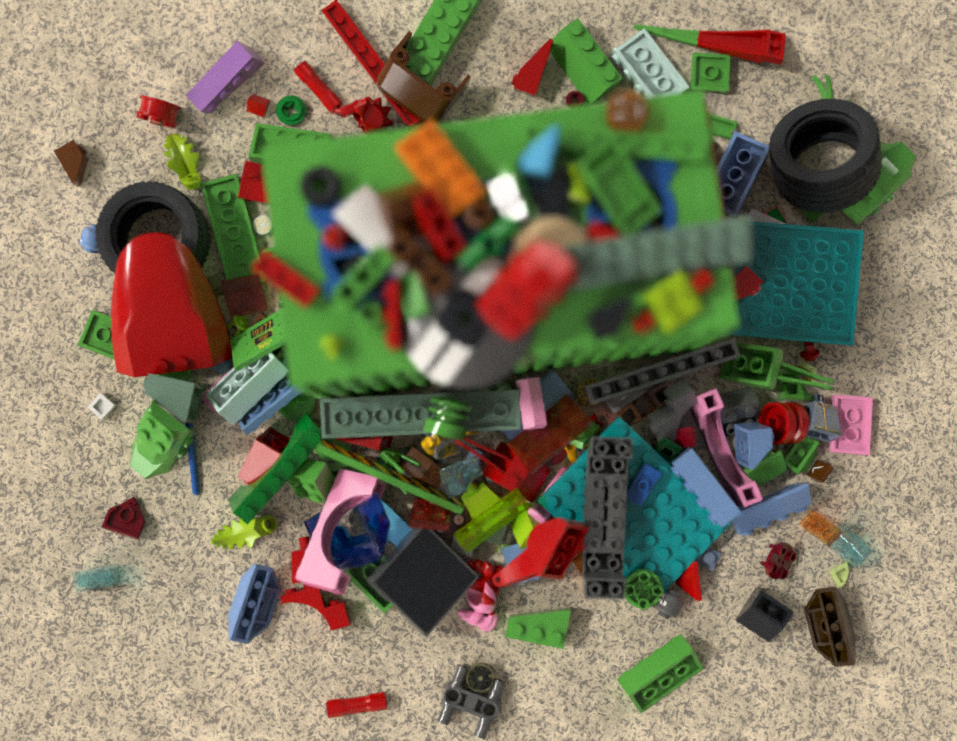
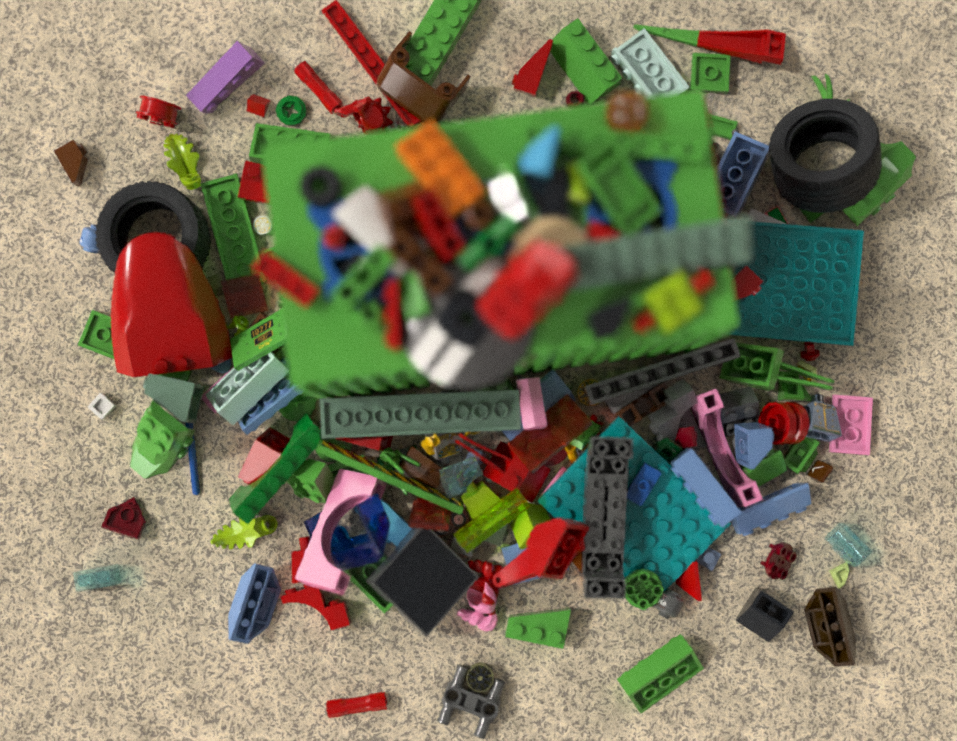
(331, 343): lime plate -> none
(447, 418): bright green wheel -> none
(539, 513): bright pink tile -> none
(820, 528): clear orange plate -> none

